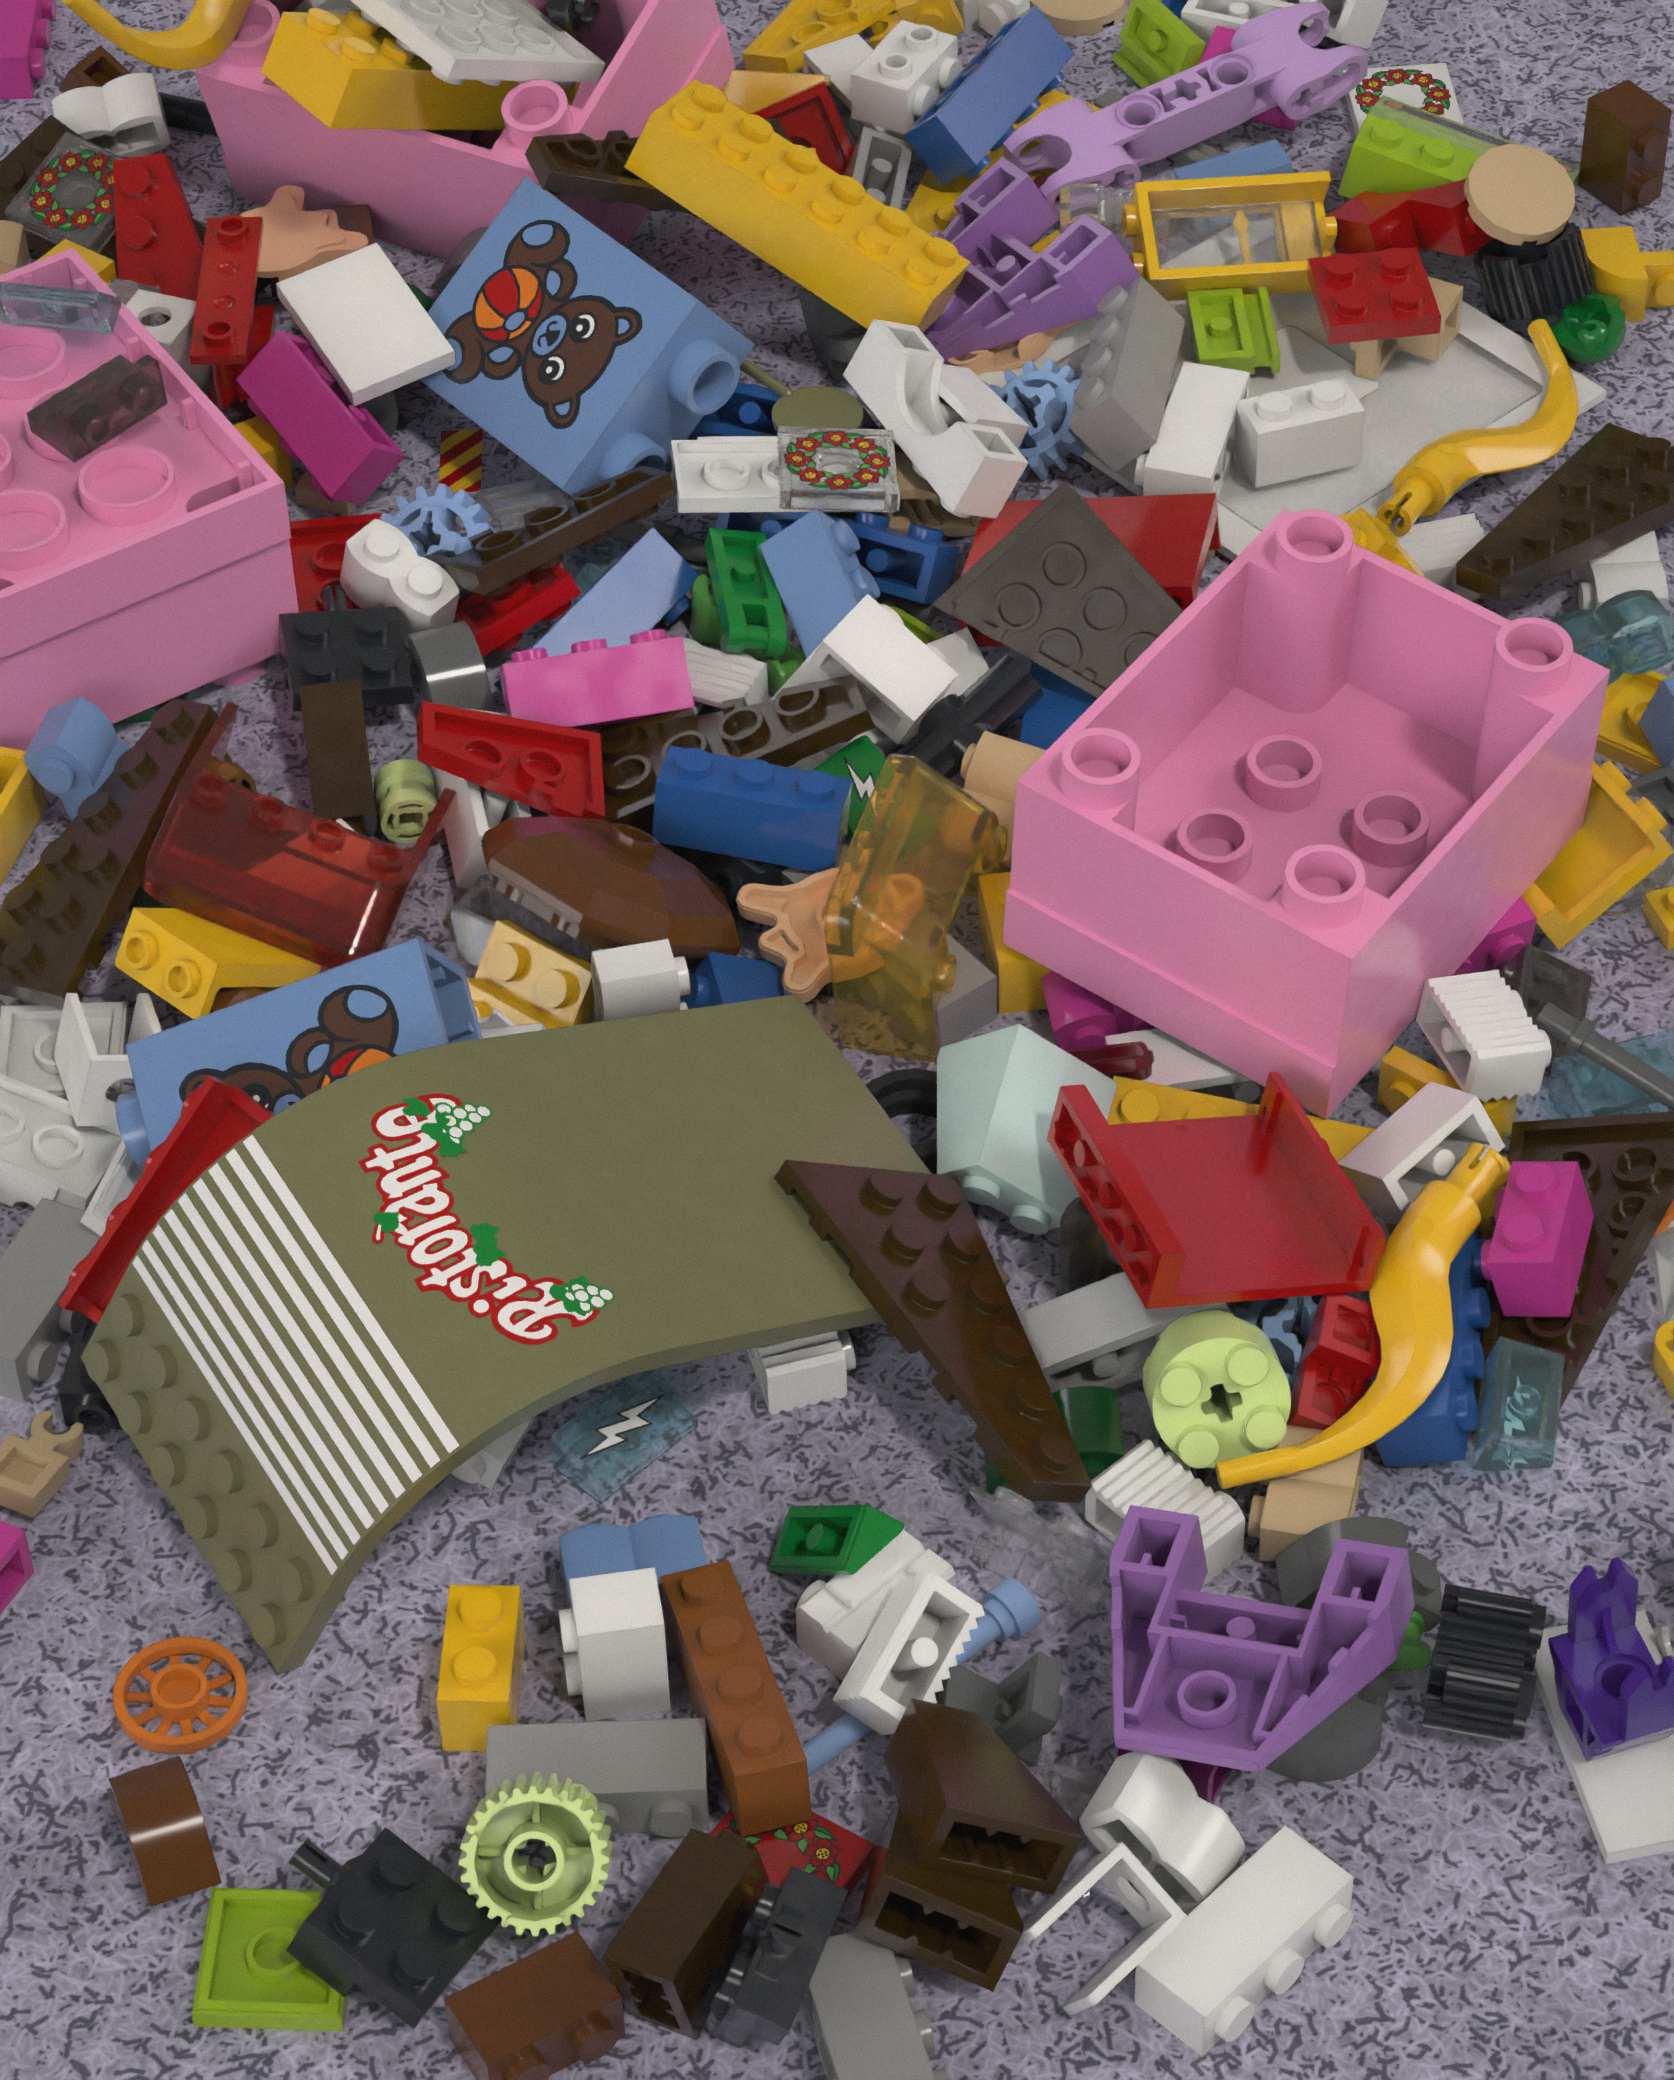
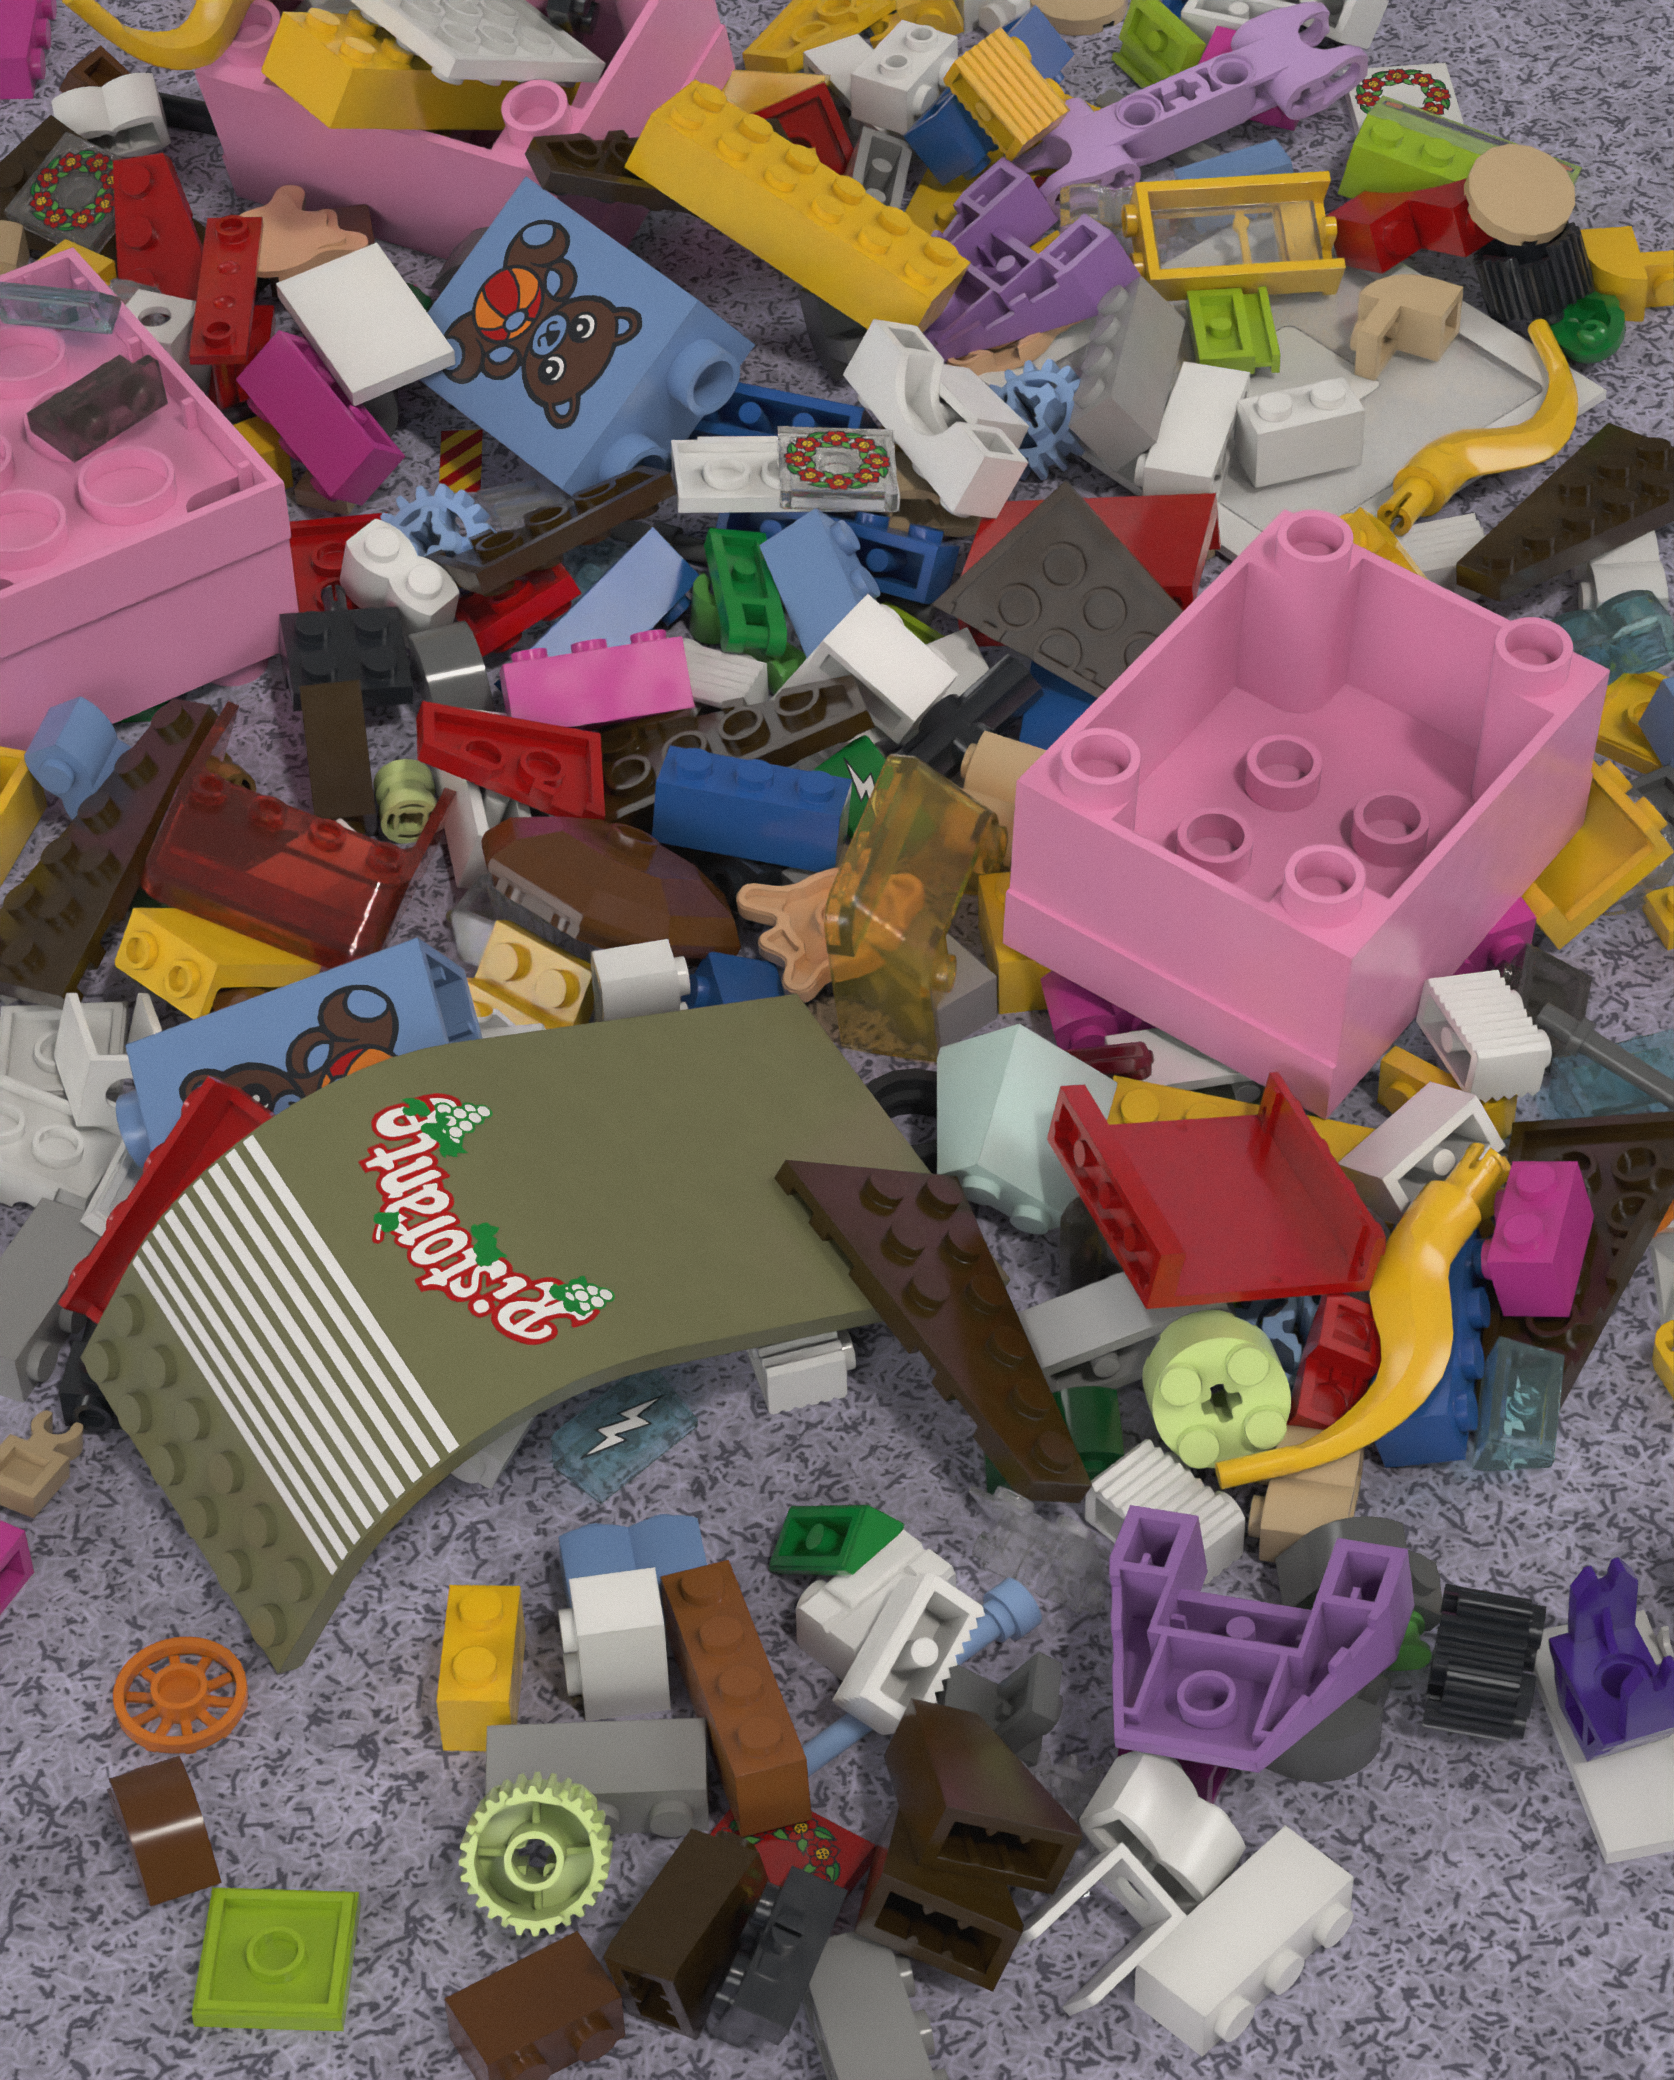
(388, 1925): black plate -> none
(809, 405): olive piece -> none
(1007, 93): none -> yellow brick
(1373, 295): red plate -> none
(1624, 147): reddish brown brick -> none

